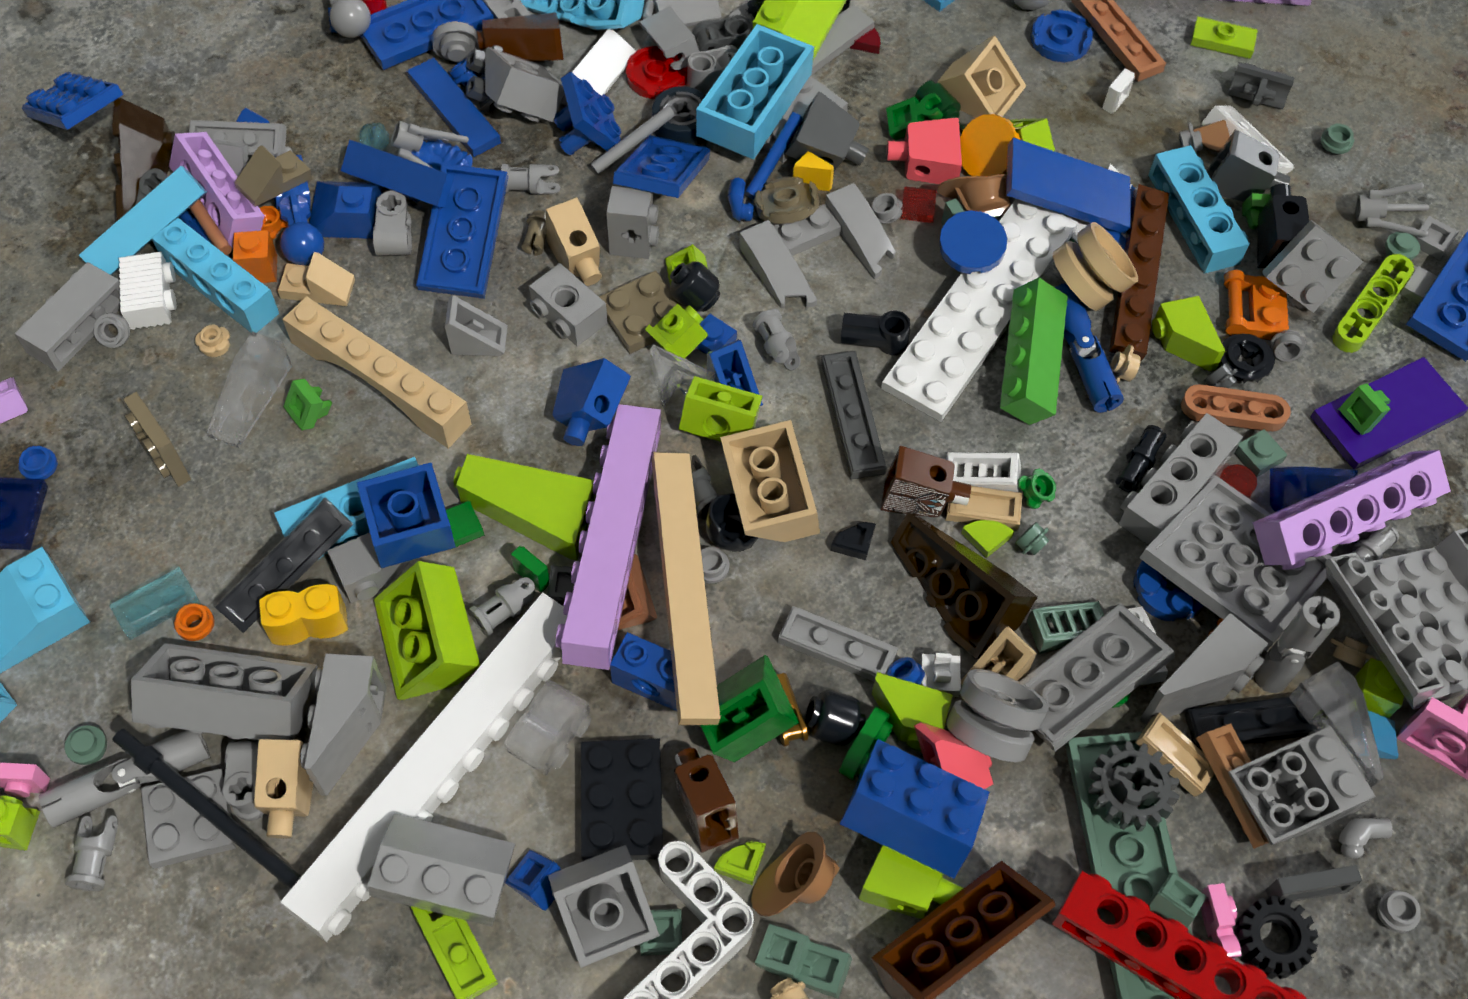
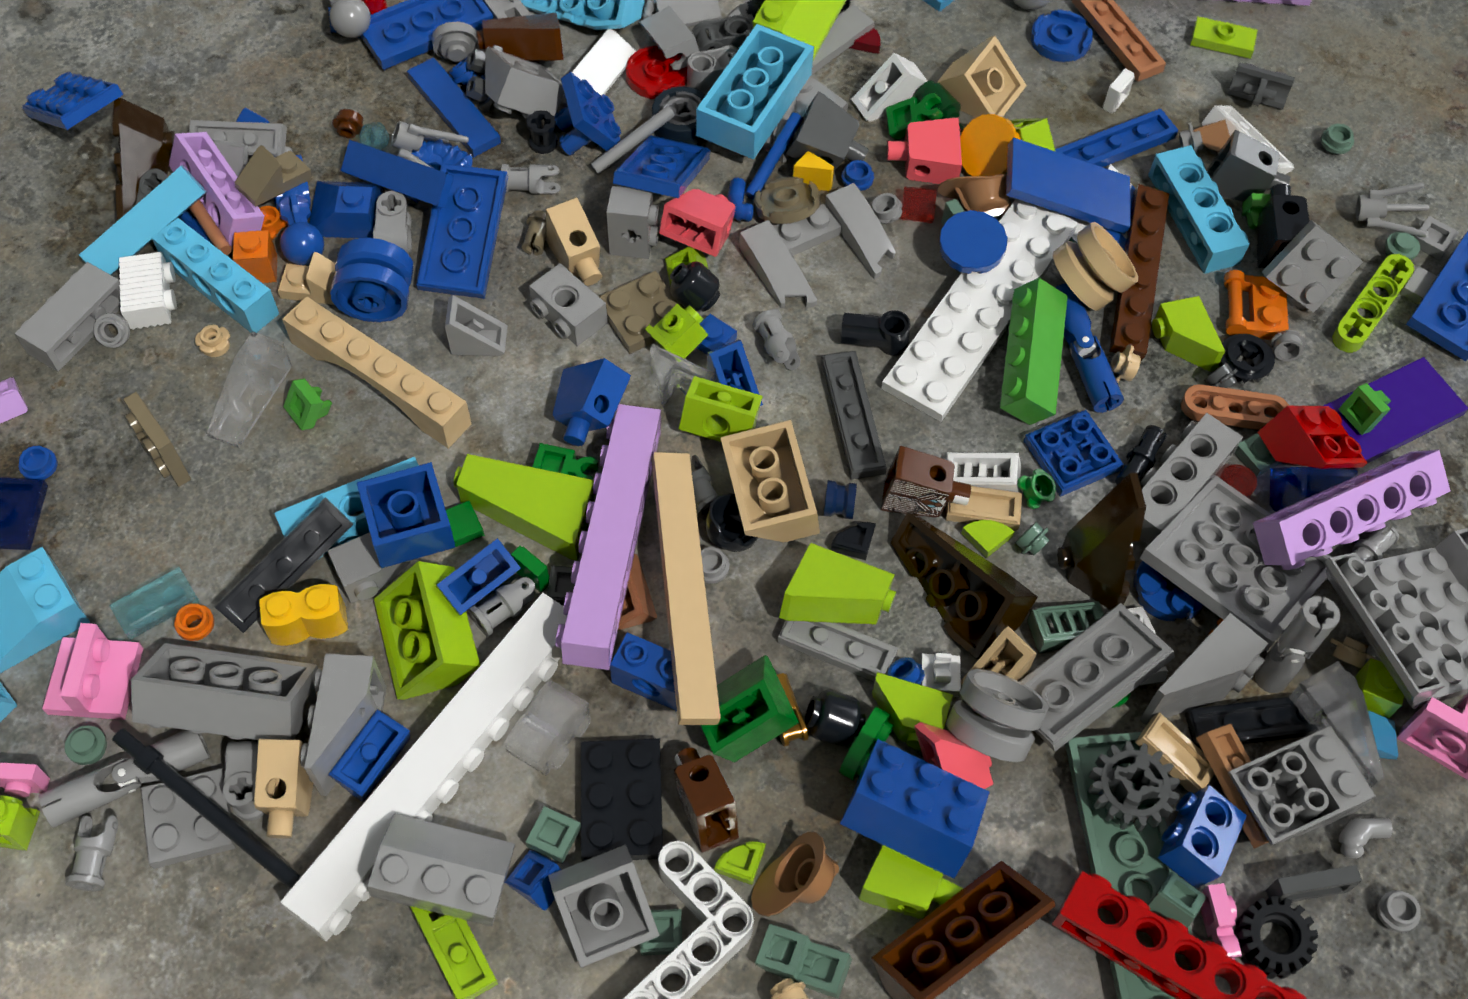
(92, 676): none -> bright pink bracket
(348, 123): none -> reddish brown plate
(370, 755): none -> blue slope
(372, 280): none -> blue wheel
(478, 576): none -> blue slope
(549, 137): none -> black bush
(553, 834): none -> sand green plate
(563, 461): none -> green plate
(698, 220): none -> coral torso
(836, 590): none -> lime slope
(840, 499): none -> dark blue wheel
(858, 173): none -> blue plate
(892, 83): none -> white slope
(1073, 452): none -> blue tile
(1102, 544): none -> dark brown wedge
(1123, 139): none -> blue plate
(1201, 836): none -> blue brick
(1311, 438): none -> red slope

